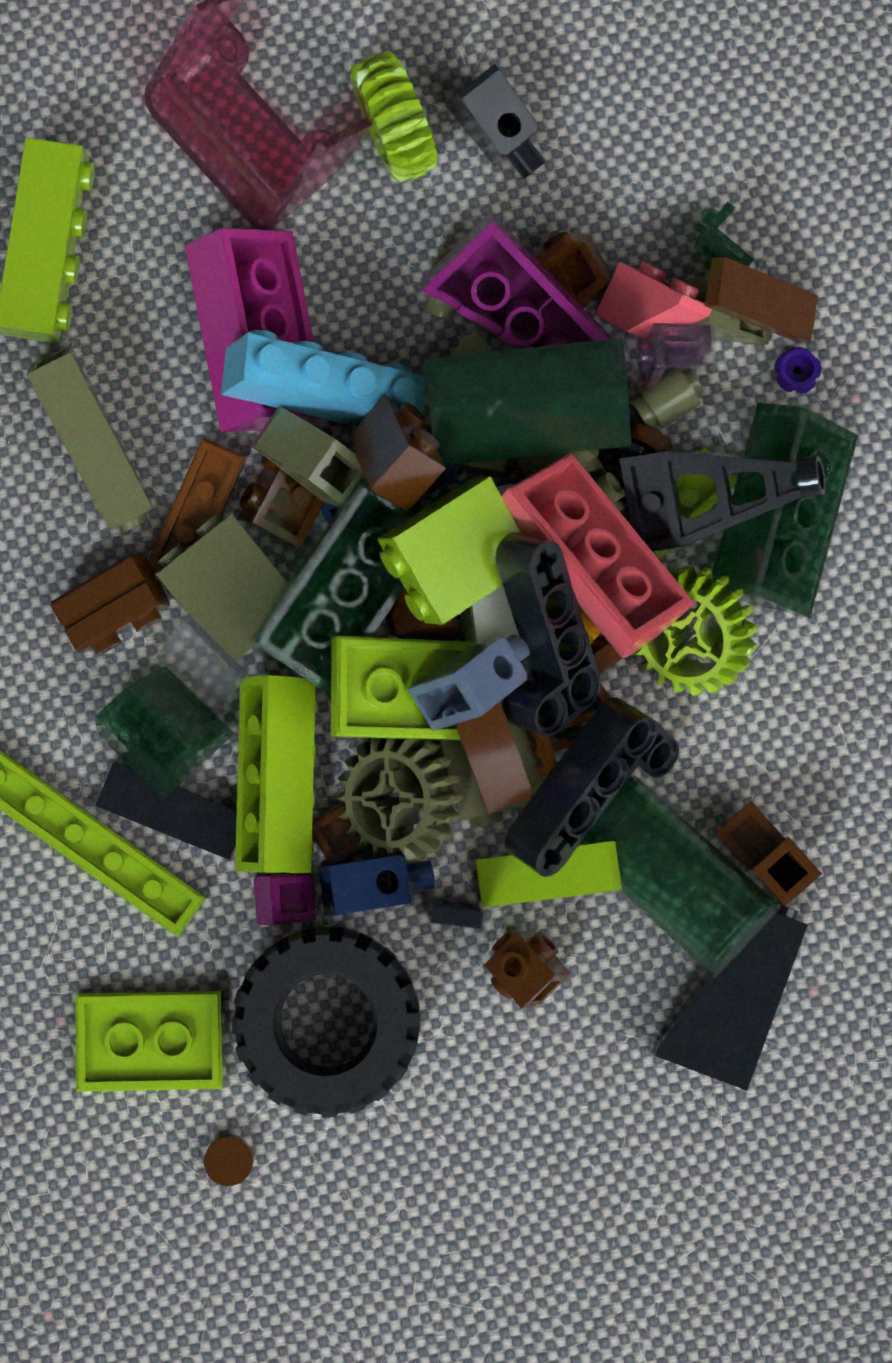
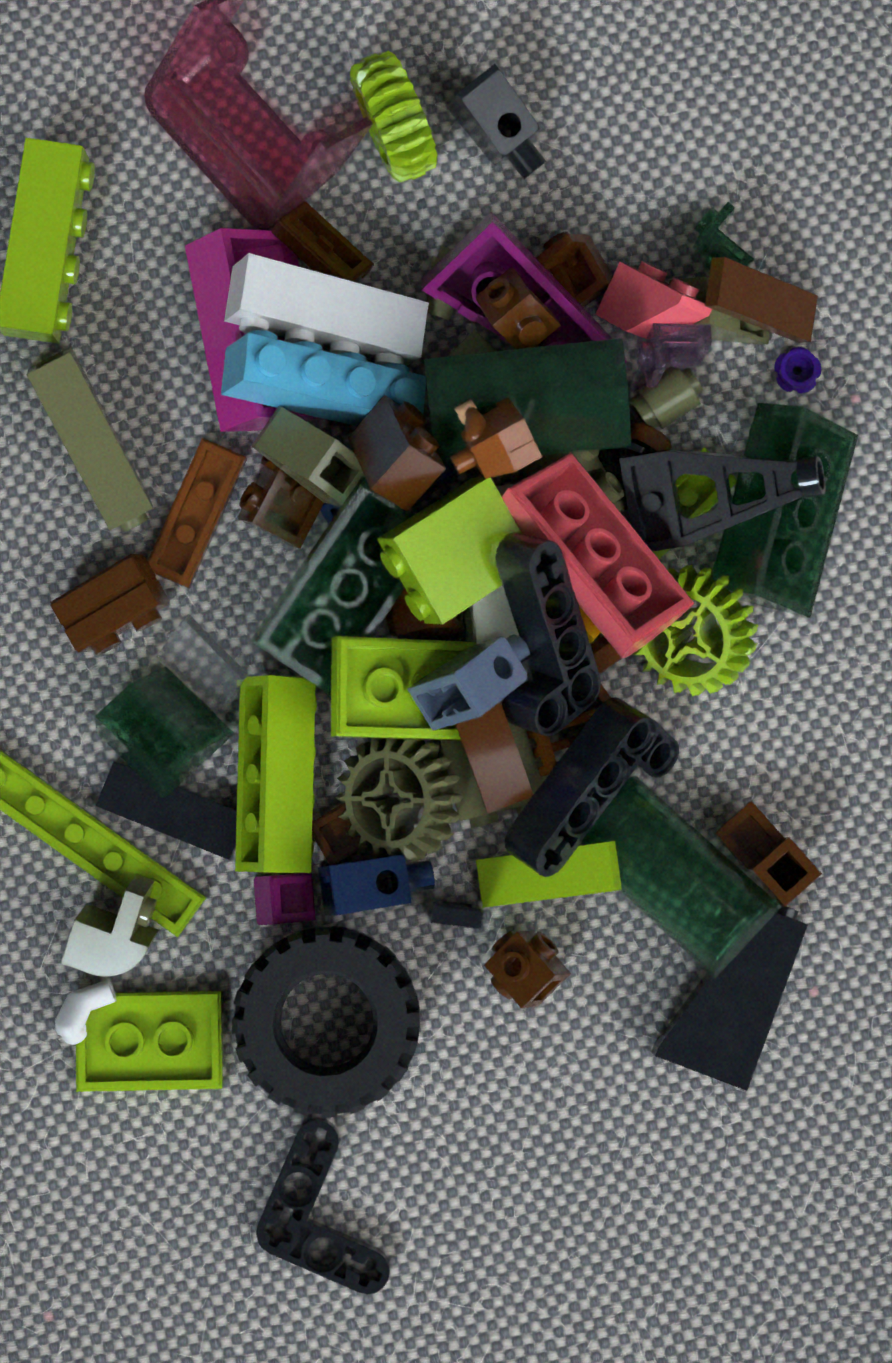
(77, 1007): none -> white arm
(110, 942): none -> brick
(223, 583): olive brick -> none
(228, 1160): reddish brown tile -> none
(306, 1230): none -> black beam
(321, 249): none -> reddish brown tile
(325, 311): none -> white brick
(495, 440): none -> dark orange piece
(516, 311): none -> reddish brown bracket

